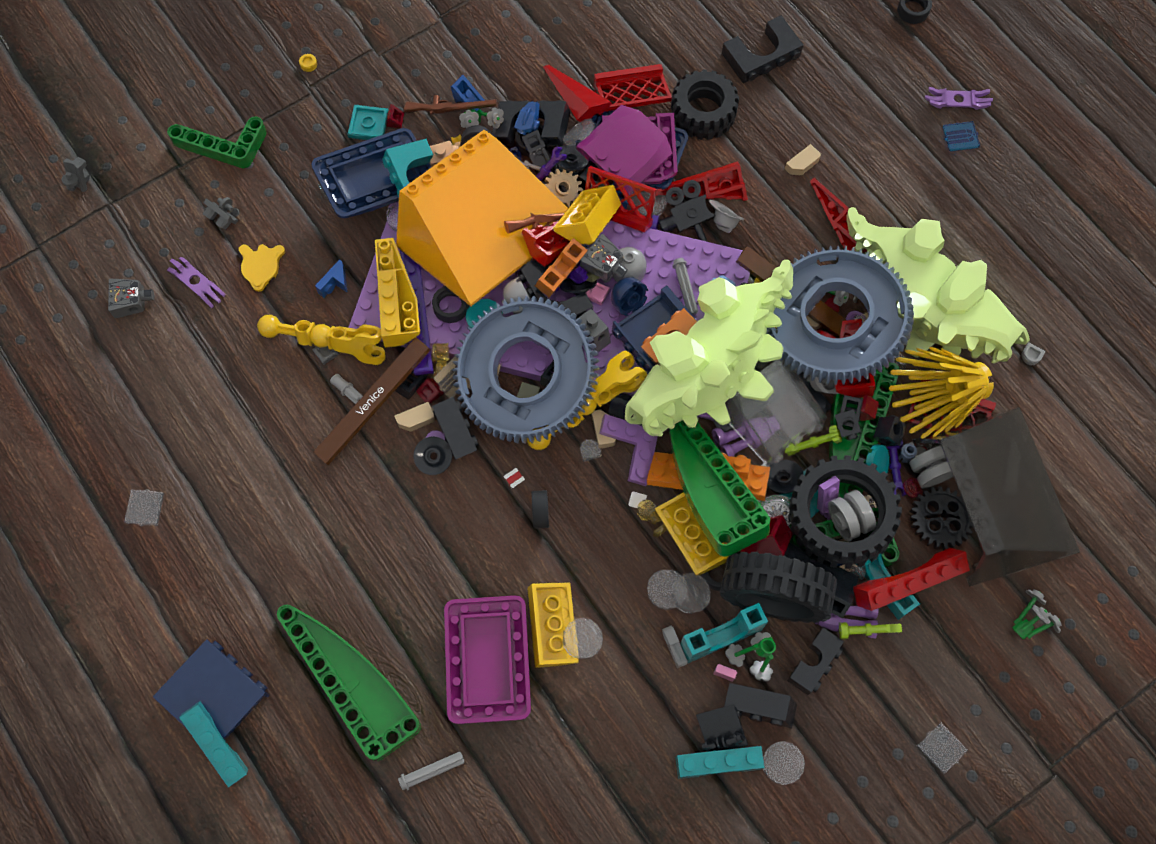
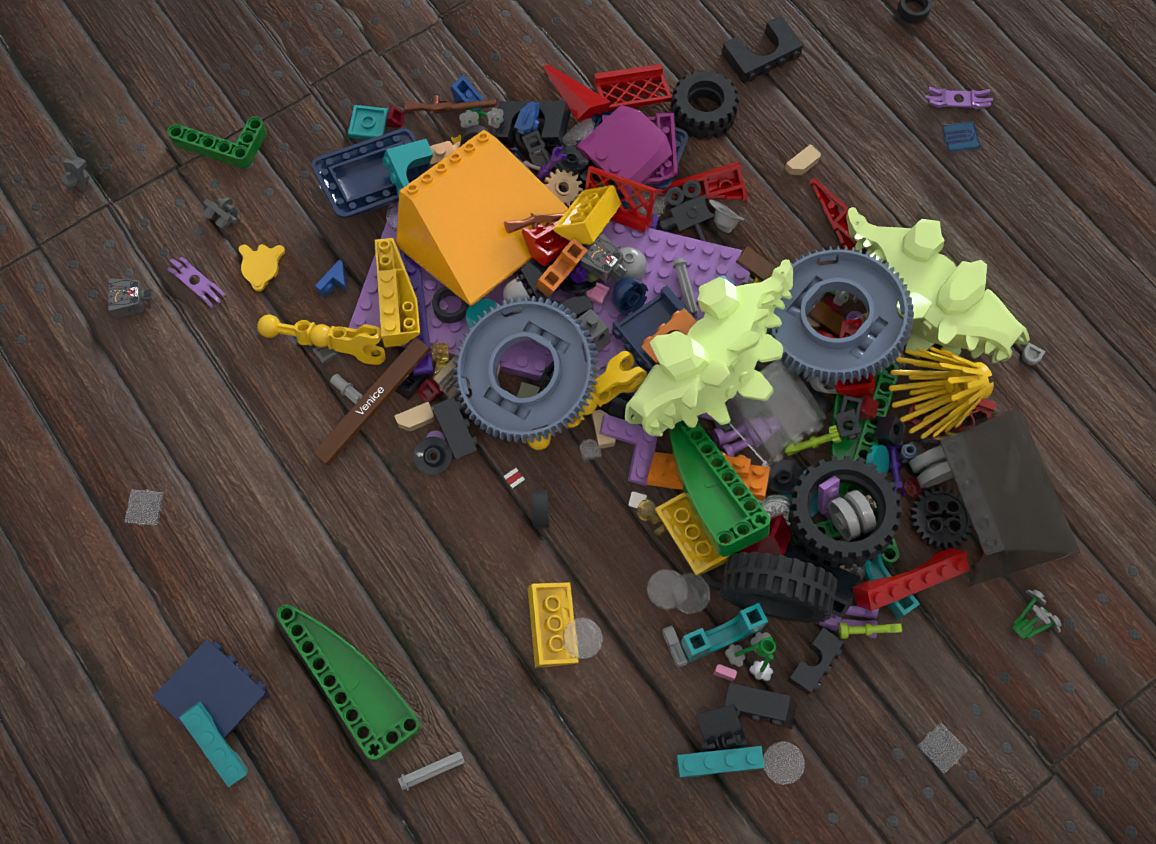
(308, 62): yellow tile -> none
(487, 660): magenta wedge -> none

